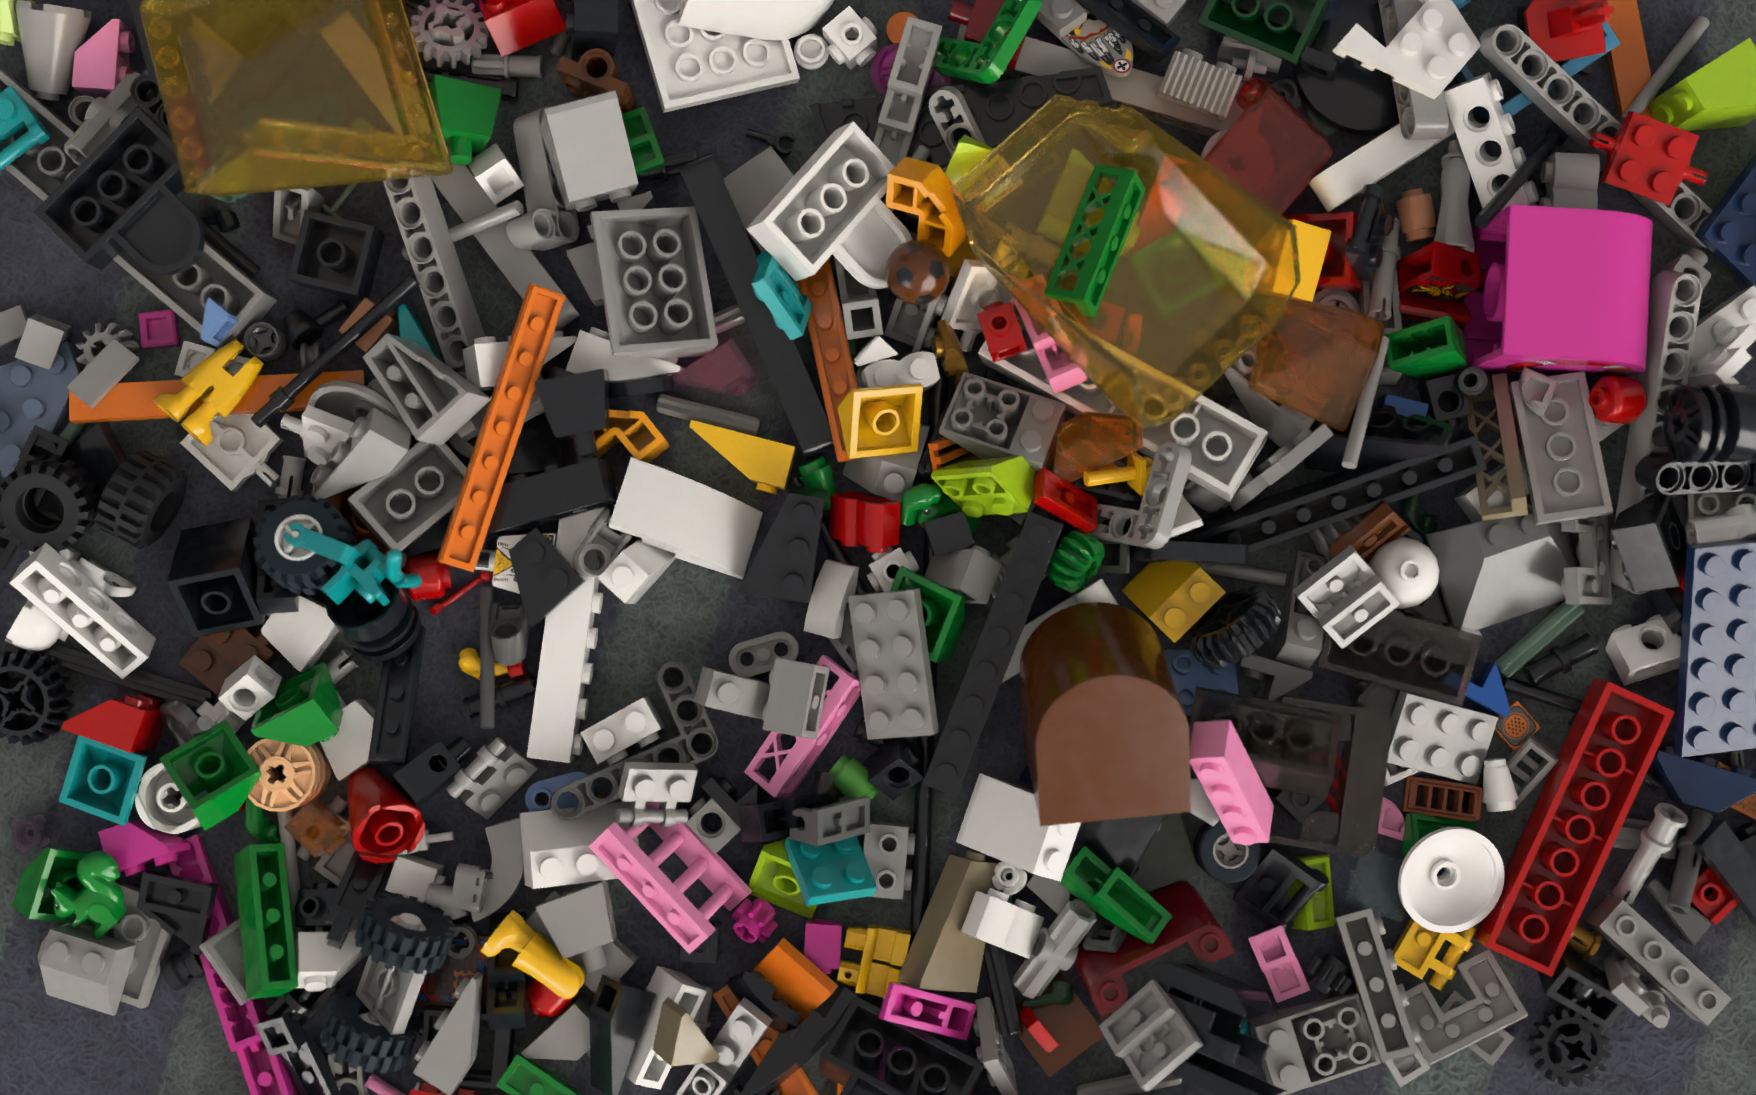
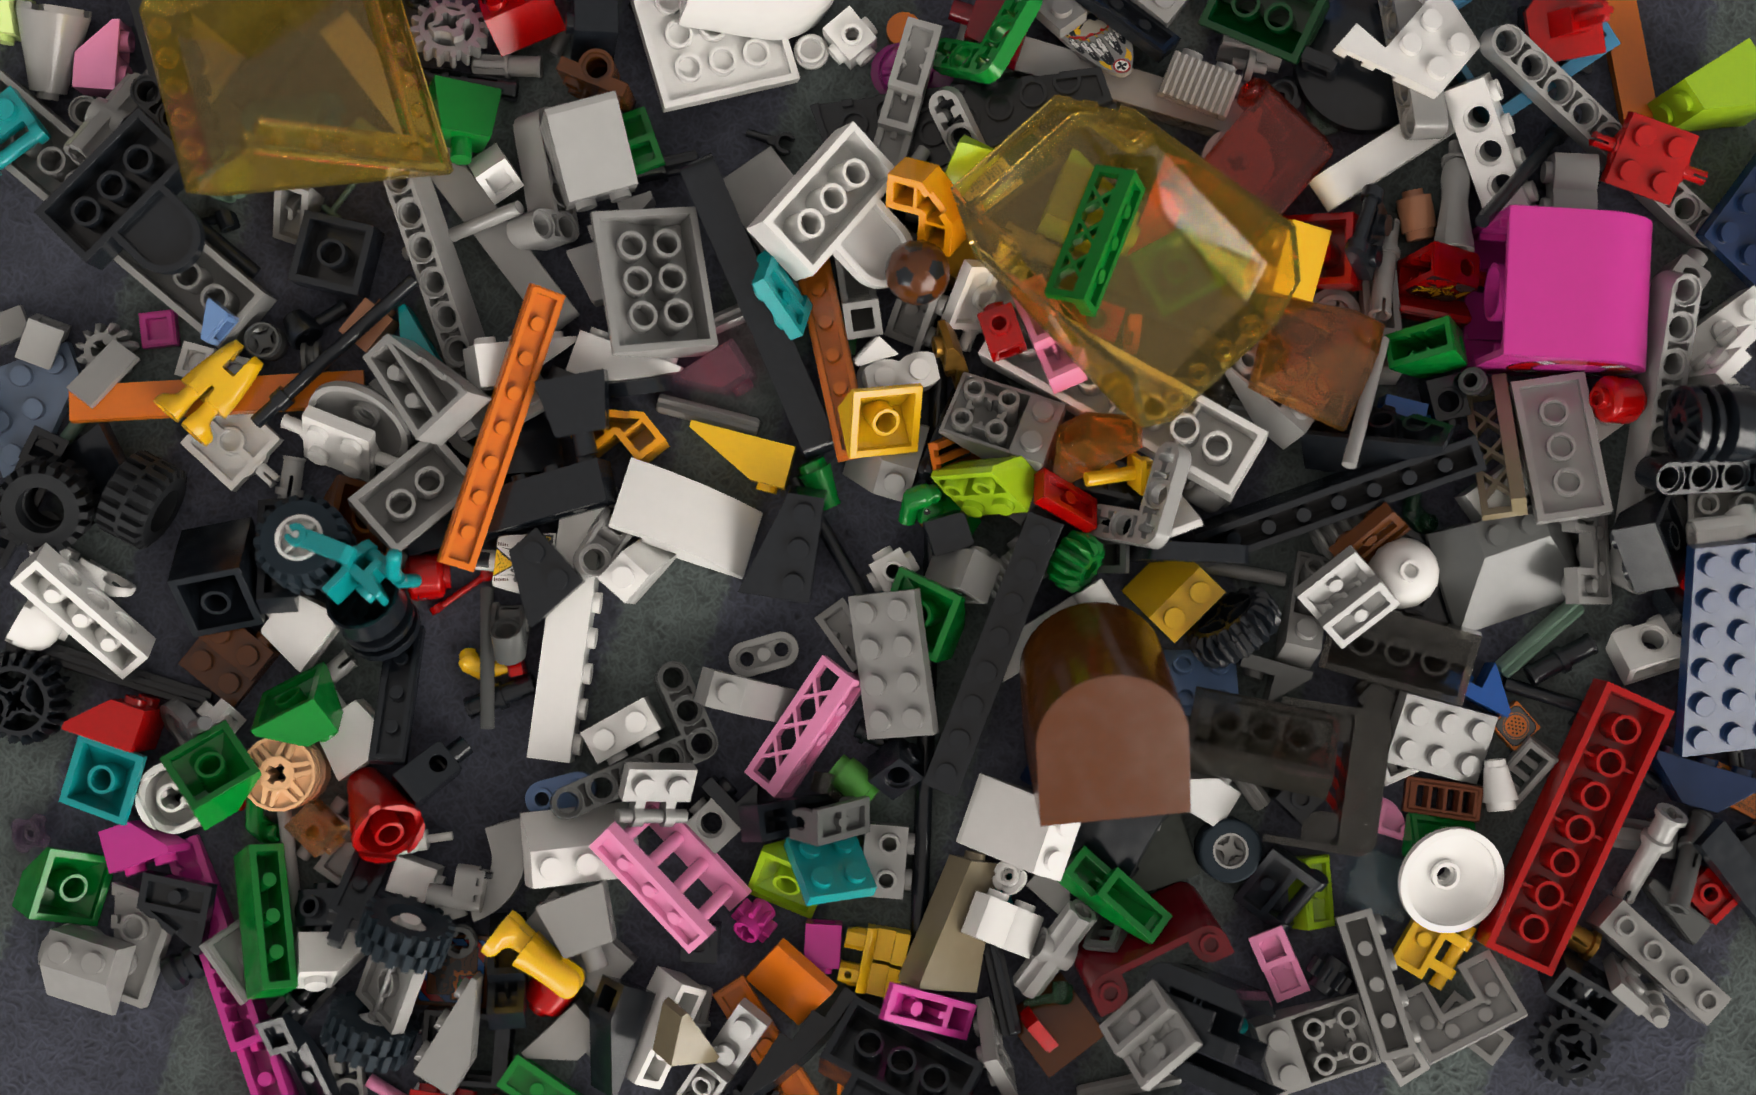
(99, 899): green animal -> none
(257, 678): white brick -> none
(367, 454): light grey slope -> none
(503, 777): light grey plate -> none
(760, 993): black slope -> none
(795, 698): light grey brick -> none
(829, 599): white slope -> none
(864, 520): red brick -> none
(1231, 782): bright pink brick -> none
(1279, 464): light grey plate -> none
(1536, 390): light grey tile -> none
(1667, 67): light grey bar -> none

